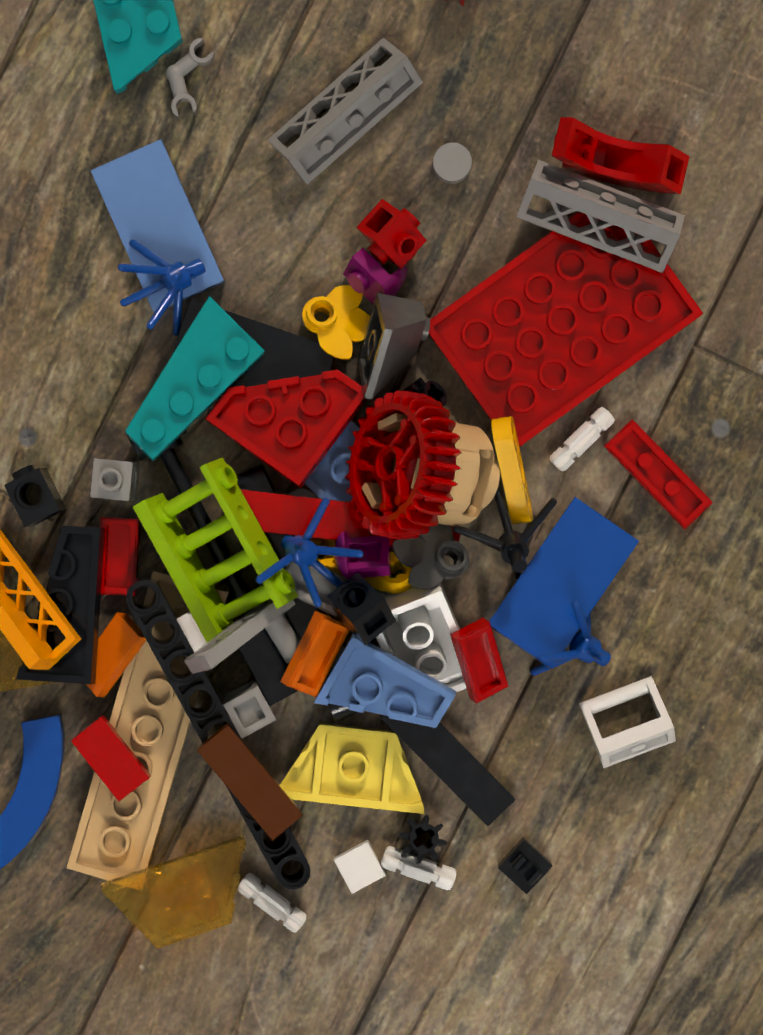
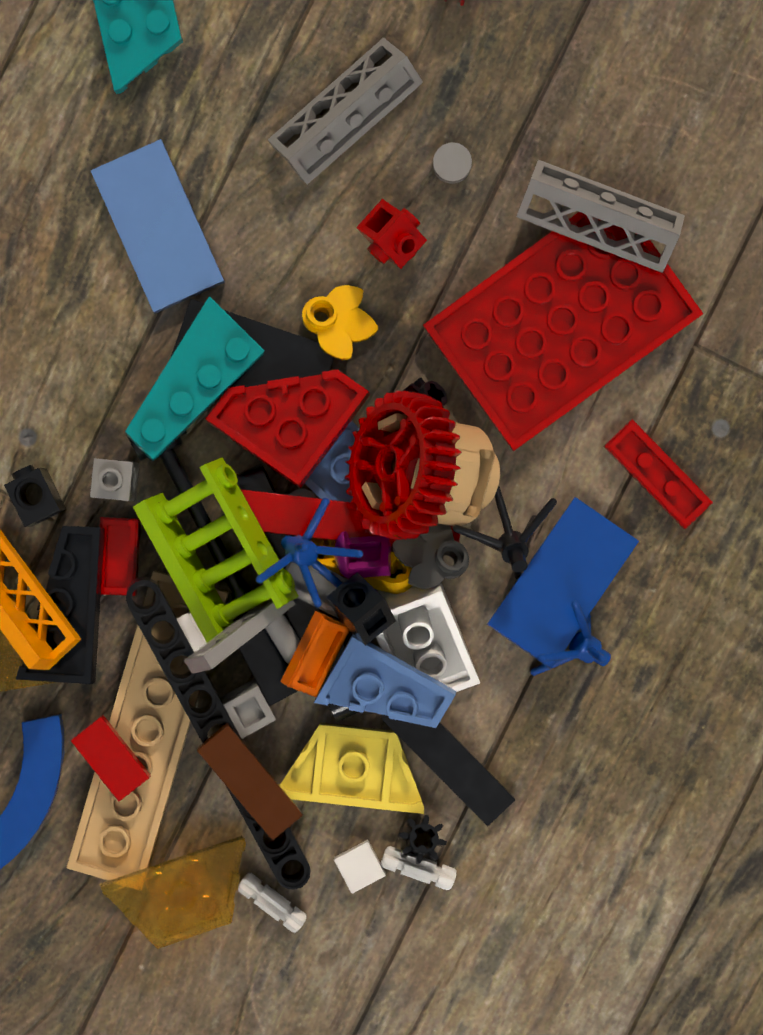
(115, 651): orange tile -> none
(174, 277): blue plant -> none
(177, 71): light grey arm -> none
(370, 278): magenta plate -> none
(390, 340): dark grey slope -> none
(479, 660): red tile -> none
(512, 470): yellow beam -> none
(524, 865): black tile -> none
(582, 439): white axle -> none
(619, 161): red arch -> none
(633, 740): white tile -> none

